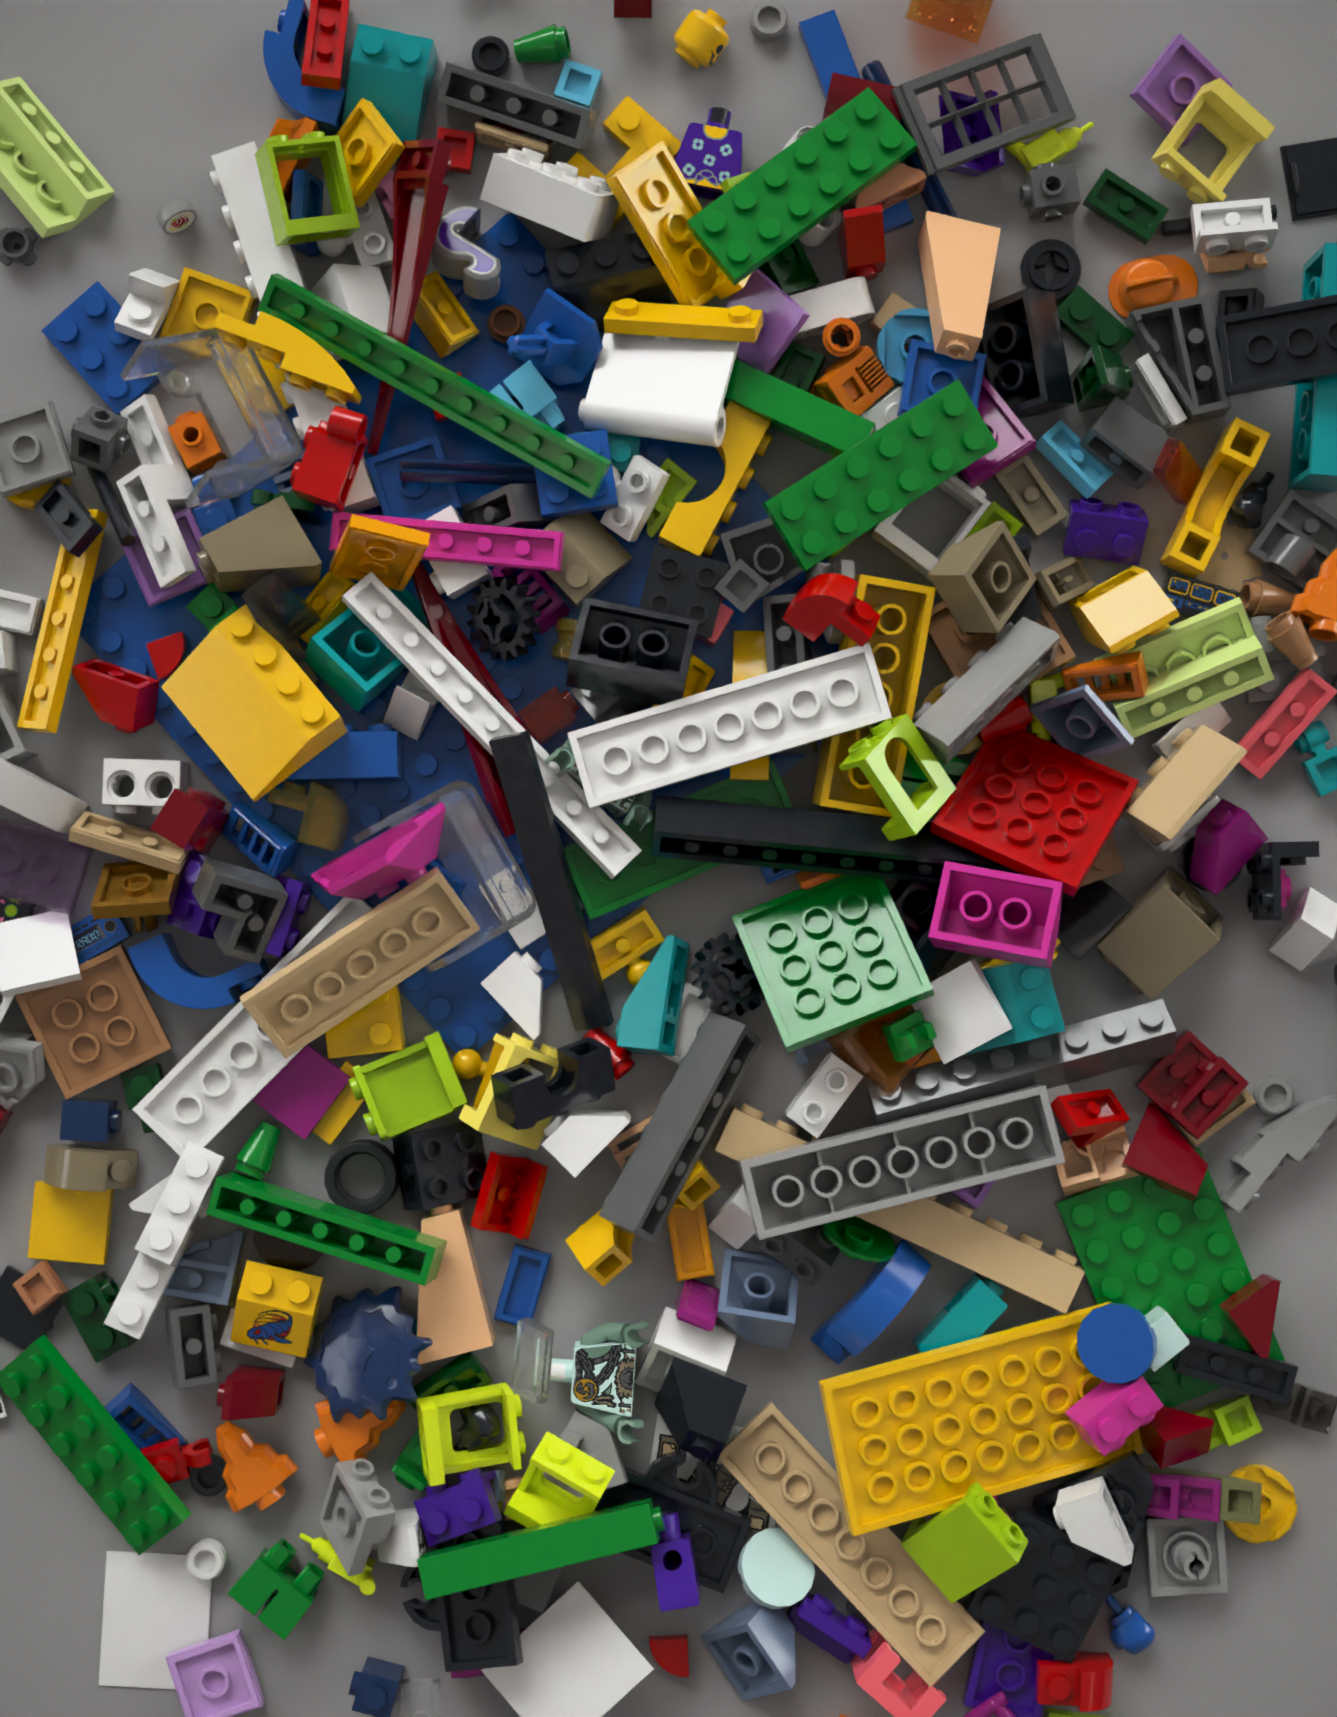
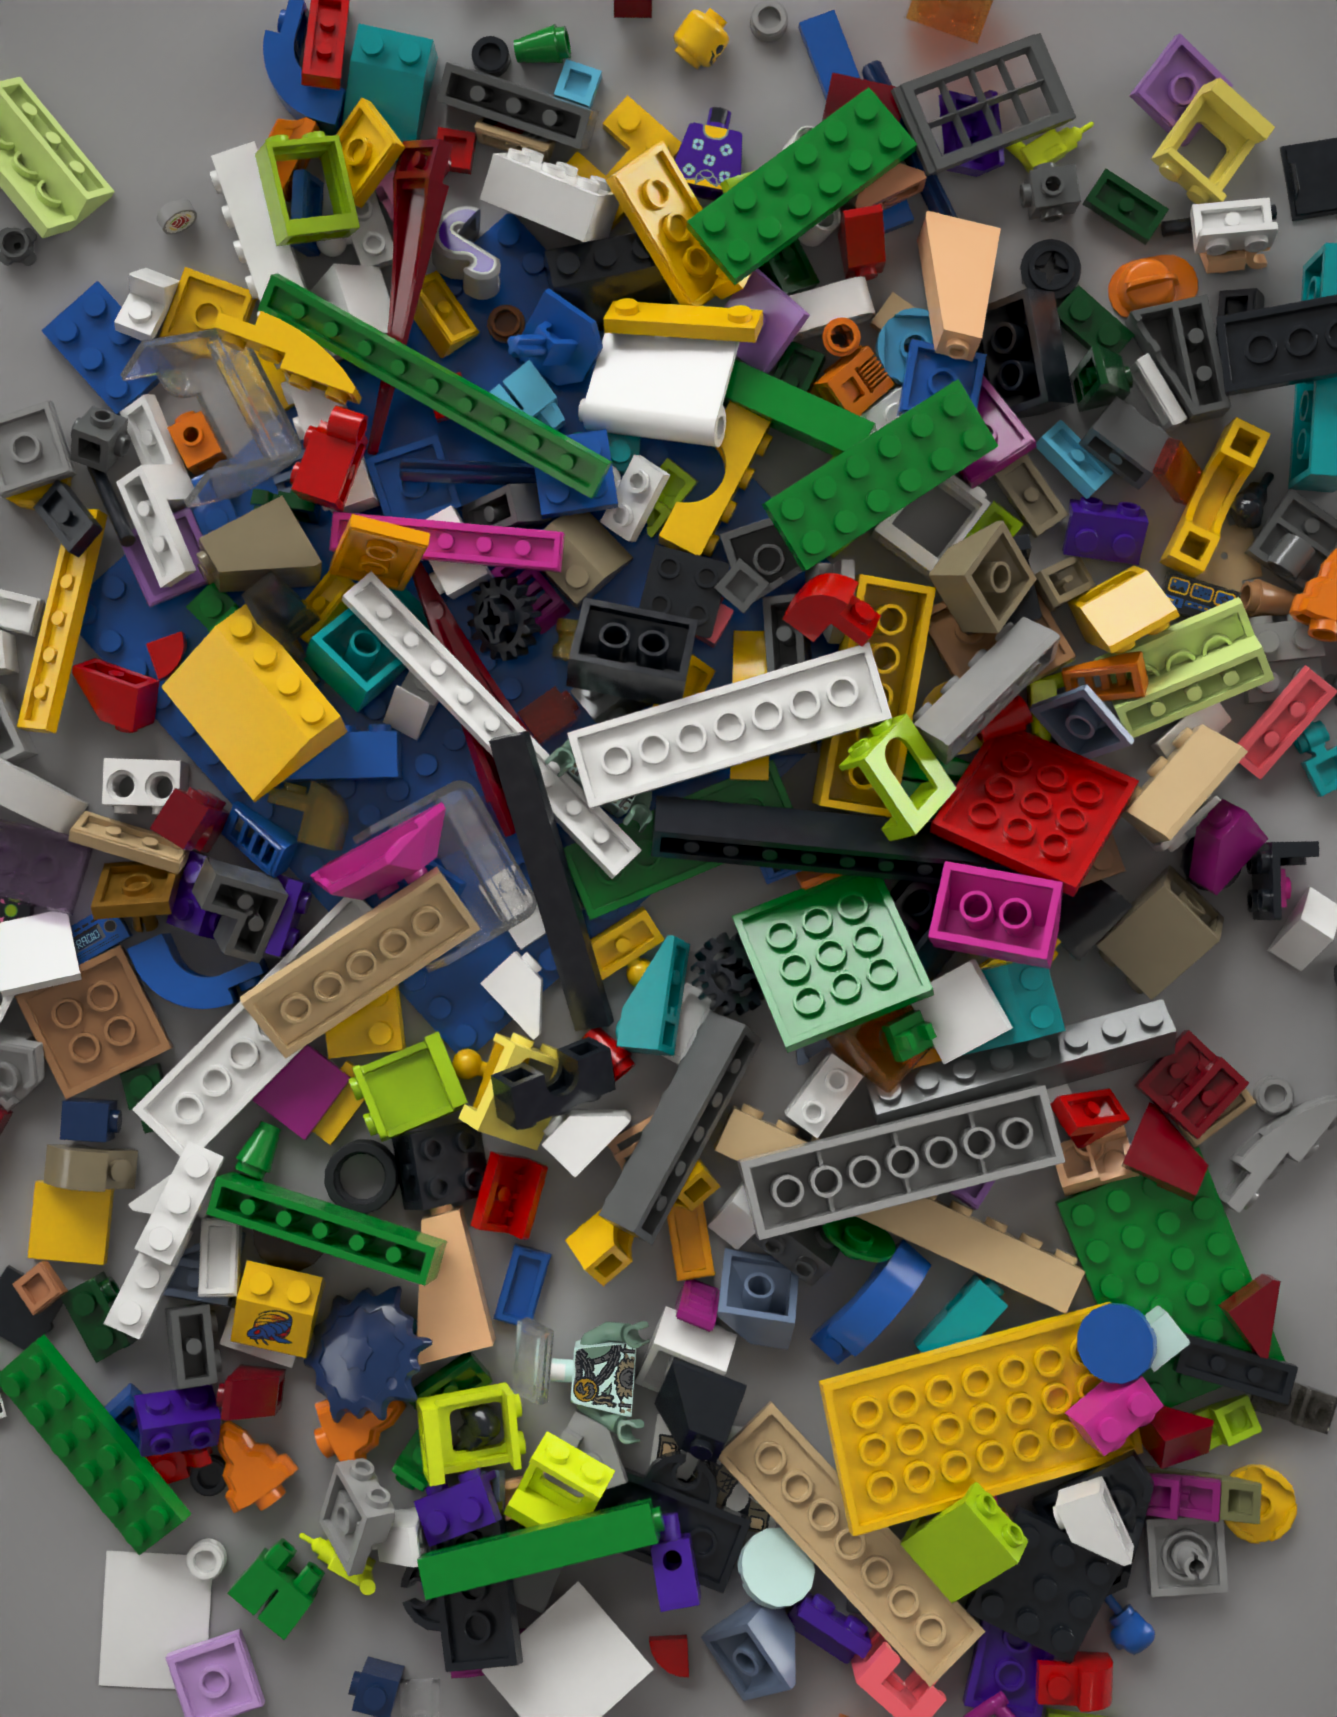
(177, 1420): none -> dark purple bracket
(219, 1258): none -> white tile
(1291, 639): medium nougat cone -> none

